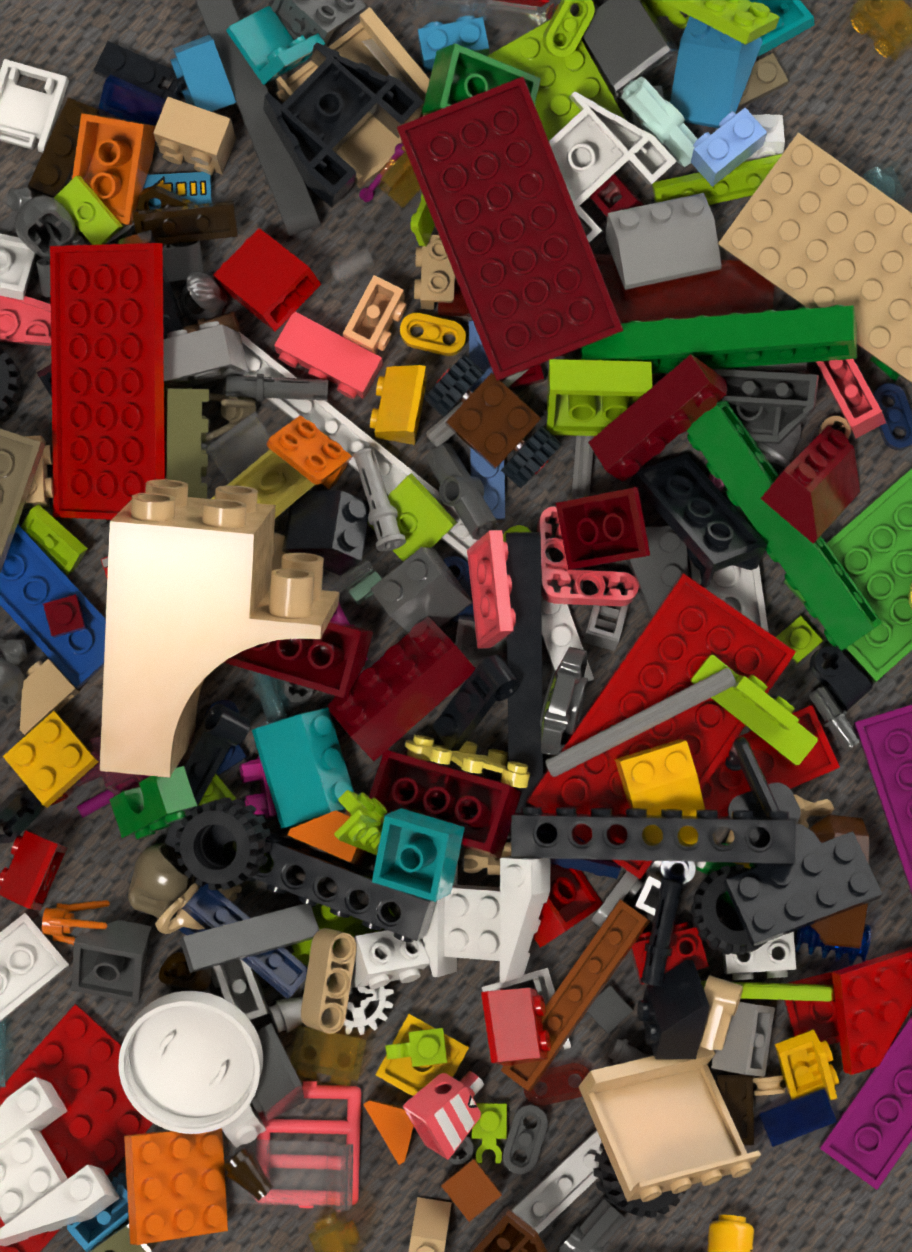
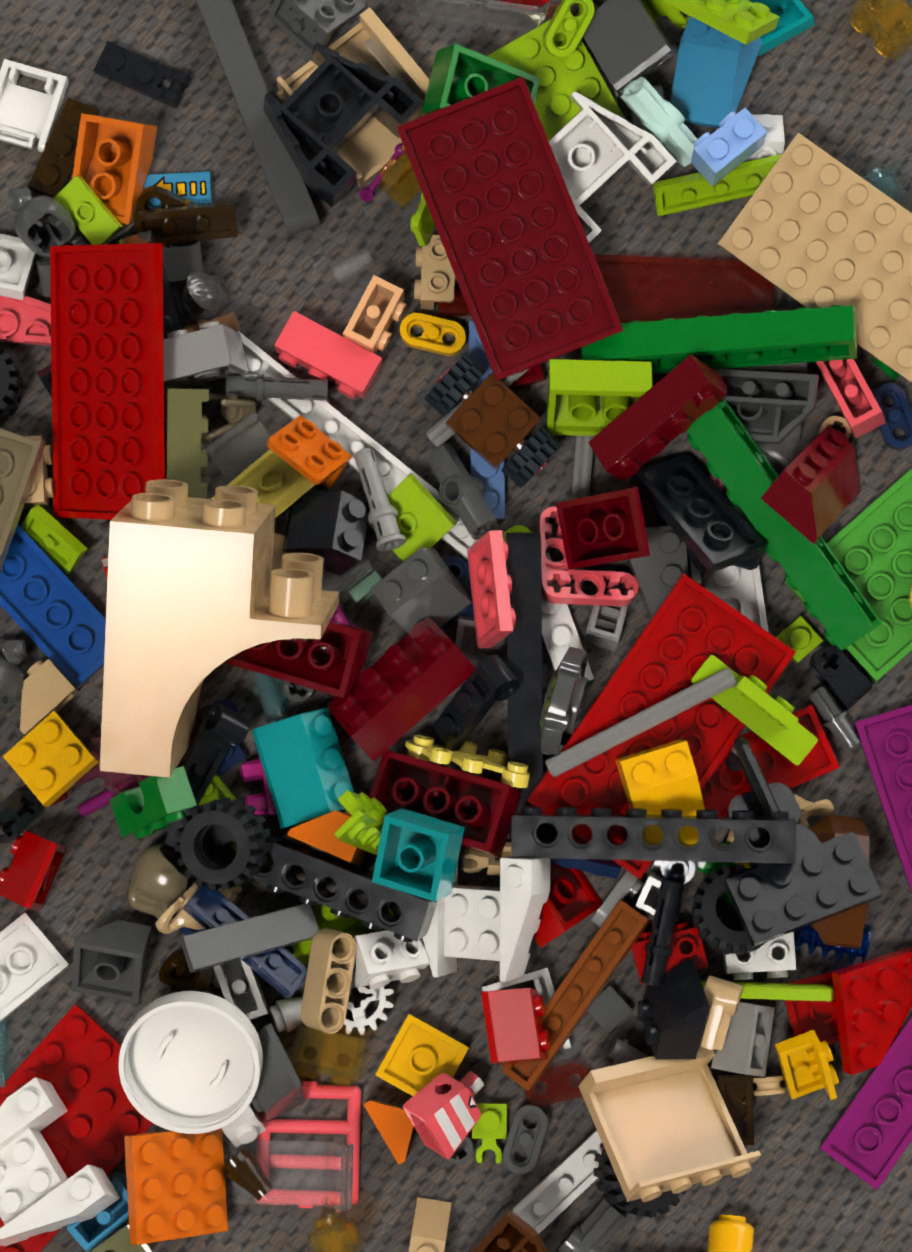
(59, 921): orange plant -> none
(64, 616): dark red plate -> none
(130, 102): clear blue plate -> none
(194, 136): tan brick -> none
(203, 74): dark azure brick -> none
(267, 279): red brick -> none
(269, 45): teal bracket -> none
(400, 403): yellow slope -> none
(424, 1048): lime plate -> none
(466, 32): dark azure brick -> none
(471, 1189): dark orange piece -> none
(608, 190): dark red brick -> none
(663, 241): light grey slope -> none
(763, 80): dark tan plate -> none
(797, 1117): clear blue plate -> none

